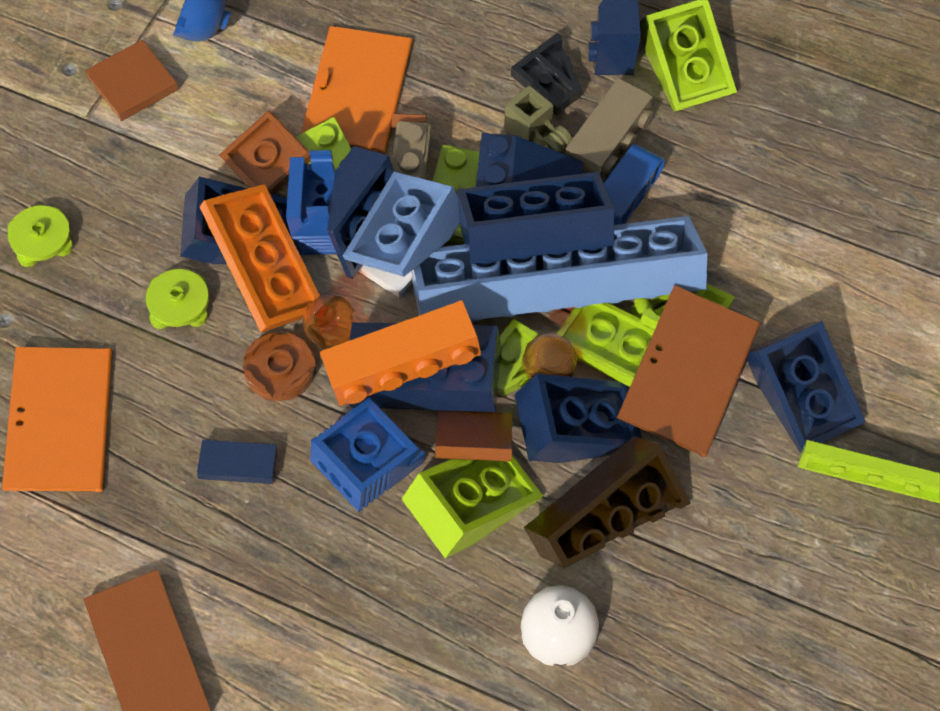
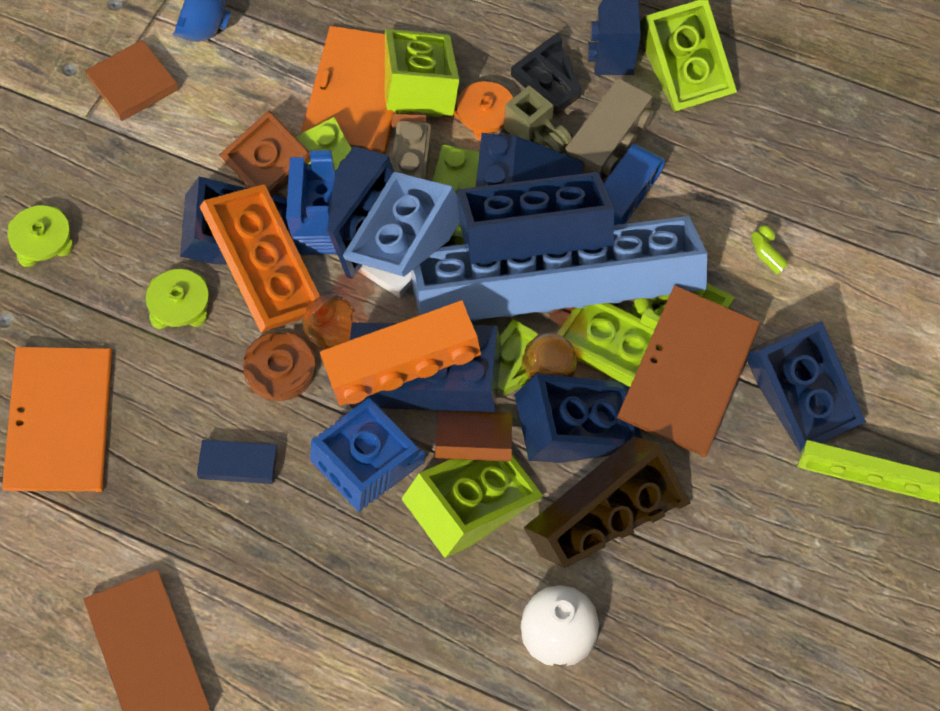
(420, 73): none -> lime slope
(482, 107): none -> orange piece
(765, 251): none -> lime arm

